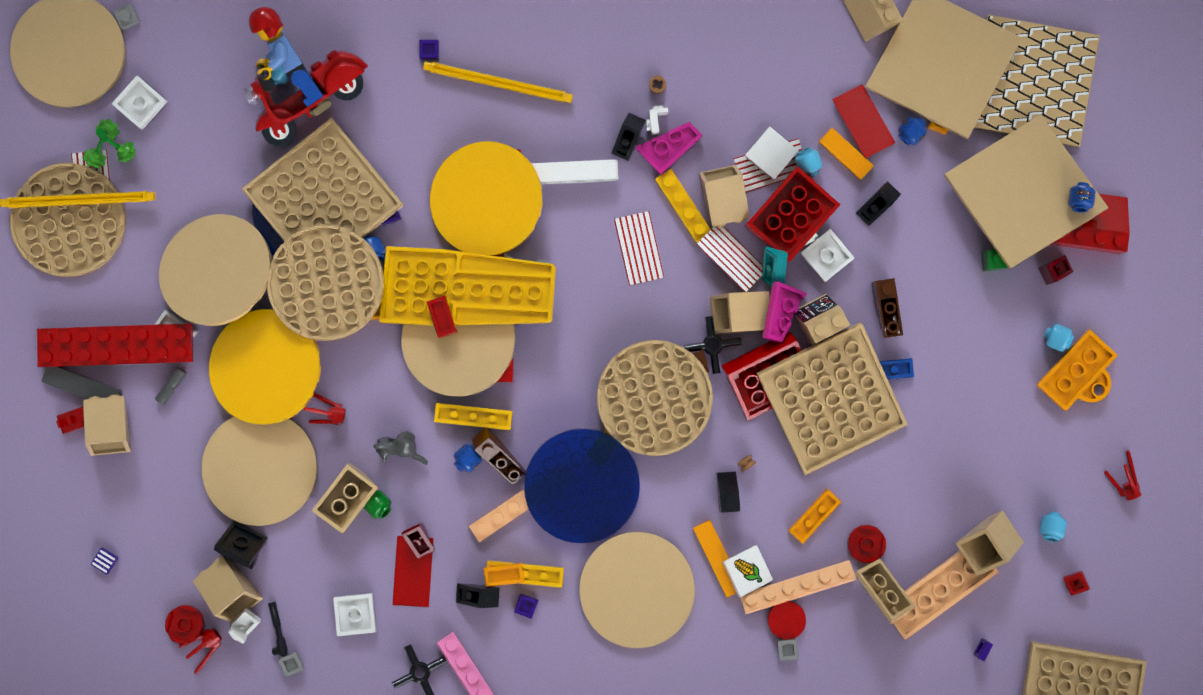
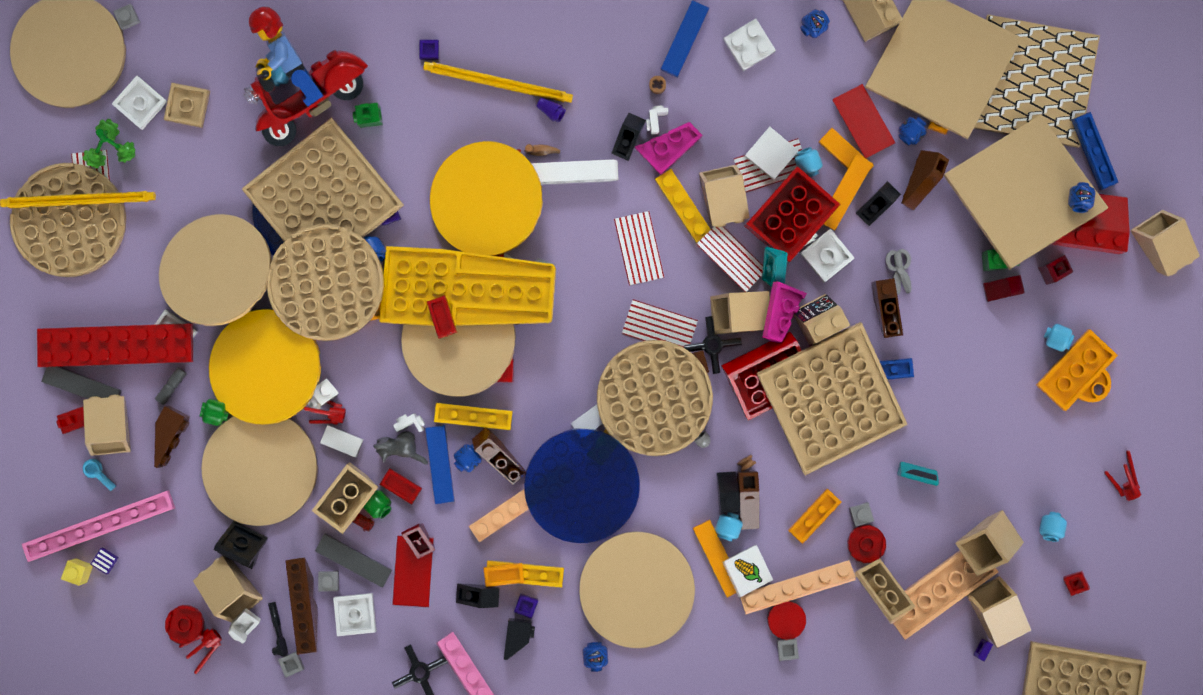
(77, 572): none -> light yellow brick
(93, 469): none -> medium azure plate
(98, 526): none -> bright pink plate
(167, 432): none -> reddish brown slope
(186, 105): none -> tan tile
(213, 412): none -> green head
(302, 605): none -> reddish brown slope
(323, 394): none -> white bracket
(328, 581): none -> light grey plate
(341, 441): none -> white tile
(353, 560): none -> dark grey tile
(364, 522): none -> clear red pin
(367, 115): none -> green brick
(400, 486): none -> red tile
(404, 421): none -> white bracket
(440, 464): none -> blue tile
(518, 636): none -> black slope
(540, 150): none -> medium nougat bar
(551, 109): none -> dark purple cone
(588, 420): none -> white tile
(595, 656): none -> blue head
(655, 323): none -> white sticker
(684, 38): none -> blue tile
(703, 440): none -> light grey hinge
(728, 526): none -> medium azure head
(749, 44): none -> white plate
(749, 499): none -> slope
(815, 23): none -> blue head
(848, 188): none -> light orange tile
(861, 514): none -> light grey plate
(900, 274): none -> light grey piece
(918, 473): none -> teal slope
(926, 174): none -> reddish brown slope
(999, 611): none -> tan slope
(1003, 288): none -> dark red slope
(1095, 151): none -> blue tile
(1166, 242): none -> tan slope

